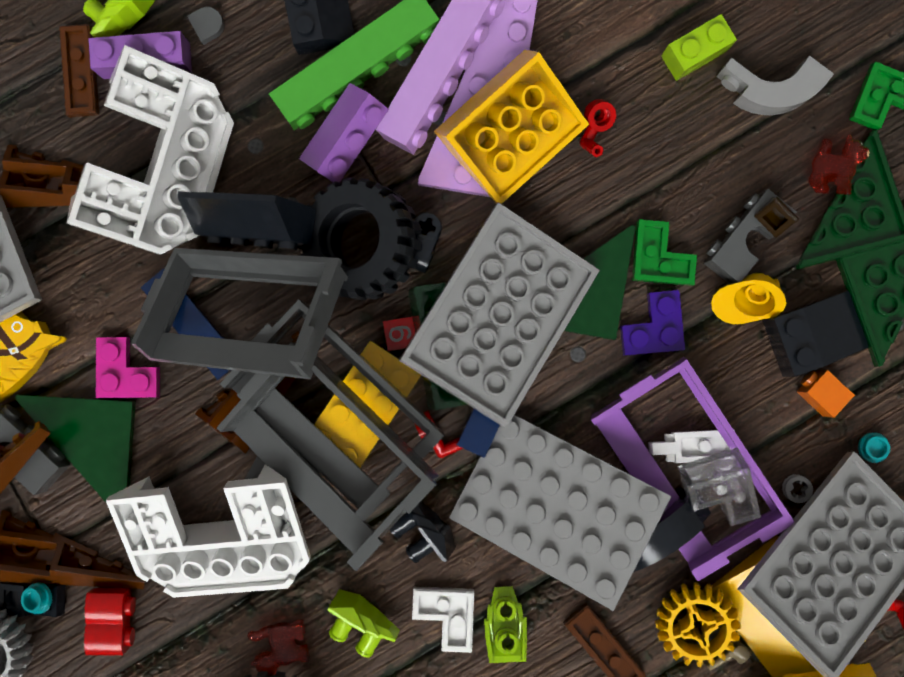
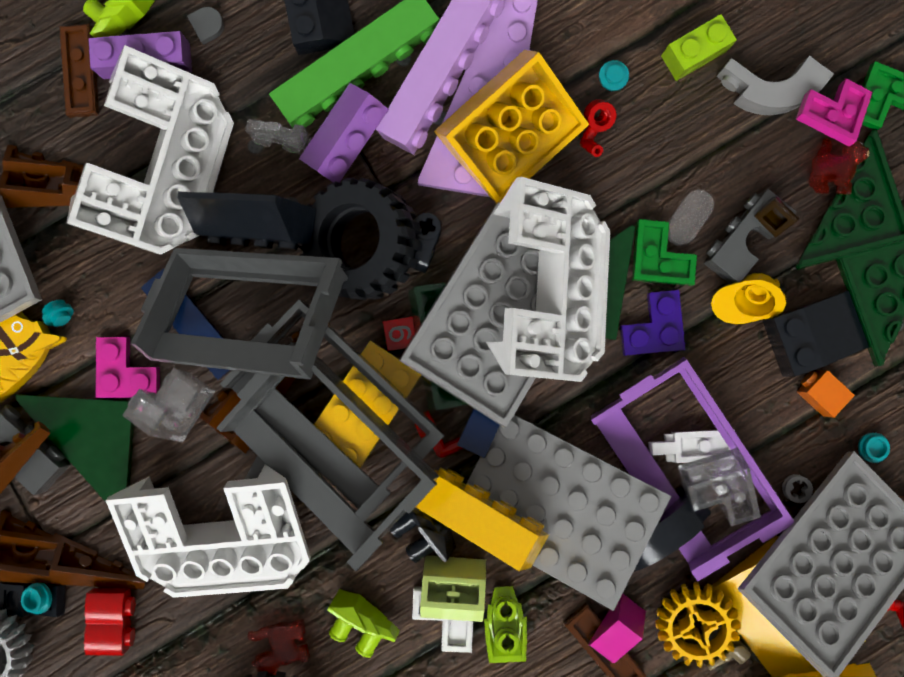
(57, 313): none -> teal plate
(173, 409): none -> clear brick
(272, 132): none -> clear wing
(453, 589): none -> yellowish green slope
(484, 521): none -> yellow brick
(571, 283): none -> white slope
(613, 75): none -> teal plate
(619, 630): none -> dark pink slope
(690, 217): none -> clear tile
(837, 117): none -> dark pink plate

